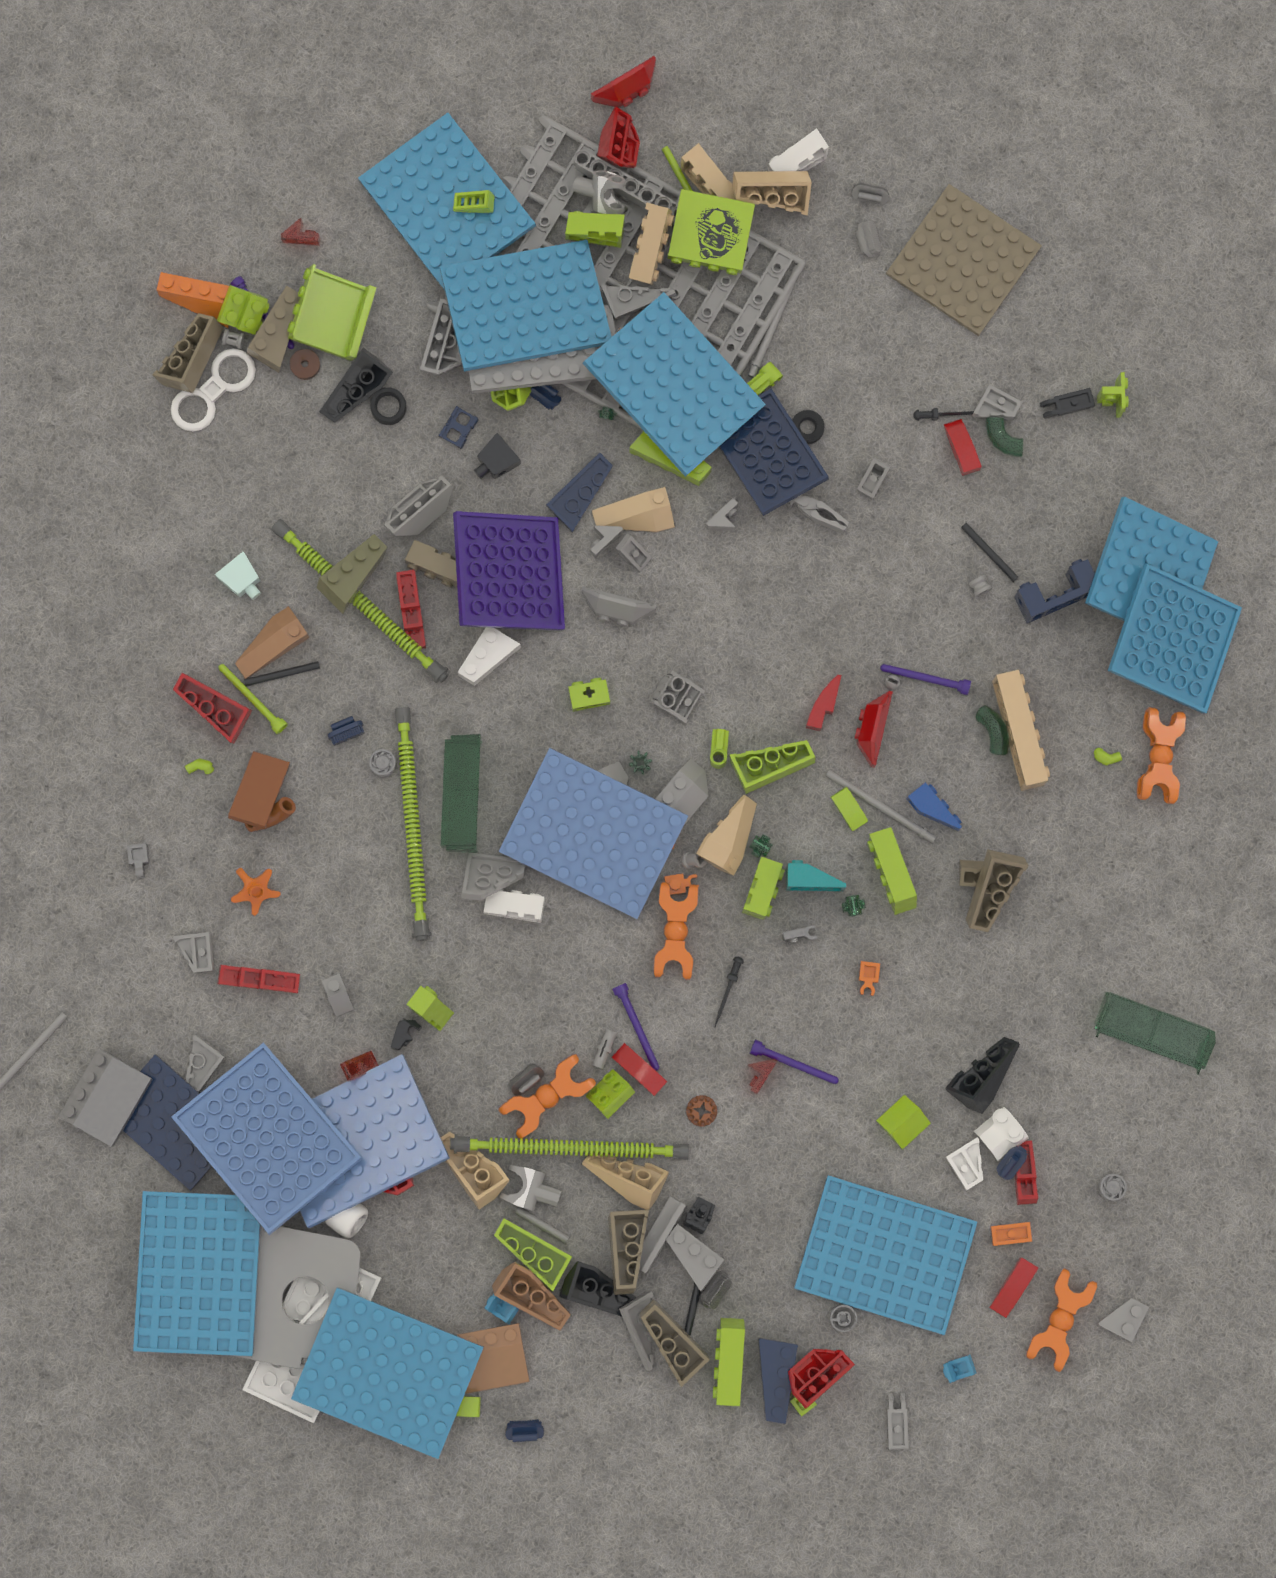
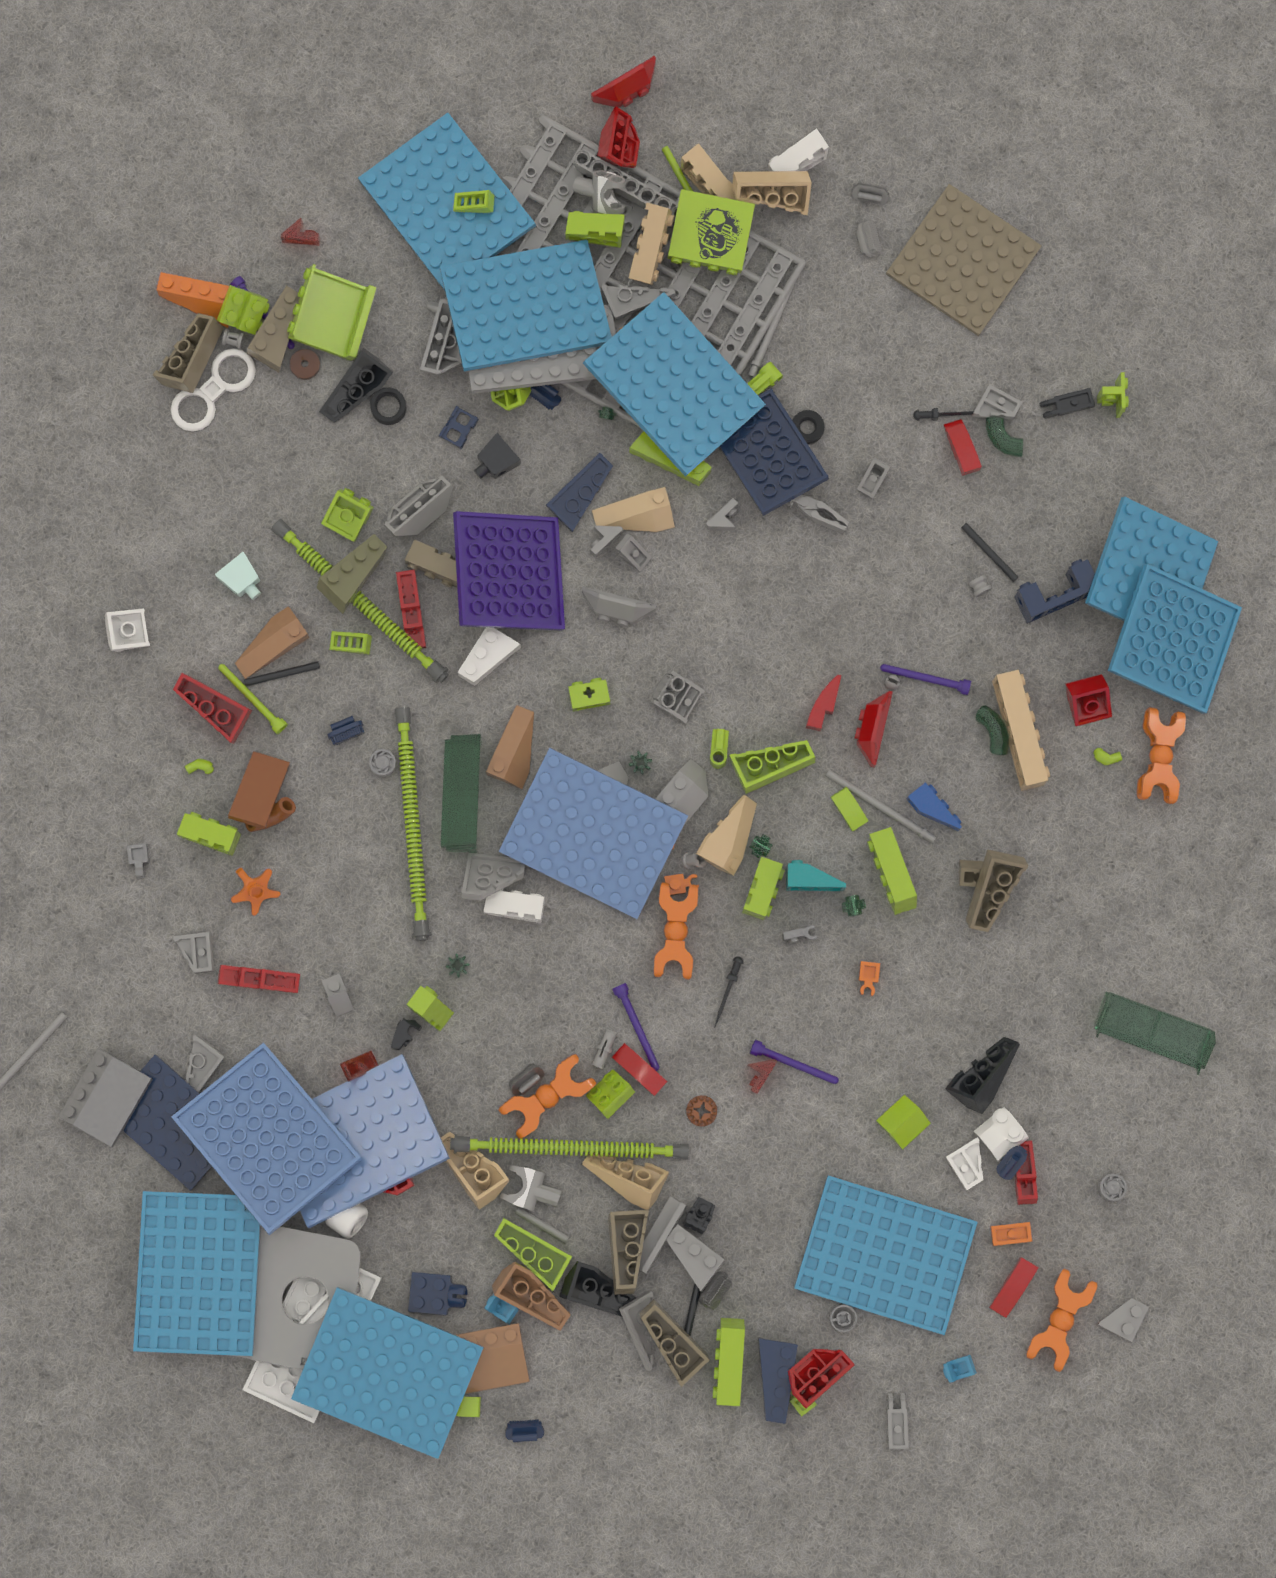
(126, 630): none -> white slope
(209, 833): none -> lime wedge
(347, 514): none -> lime plate
(365, 645): none -> lime slope
(435, 1294): none -> dark blue plate
(453, 962): none -> clear green gear
(513, 753): none -> medium nougat wedge
(1089, 700): none -> red slope

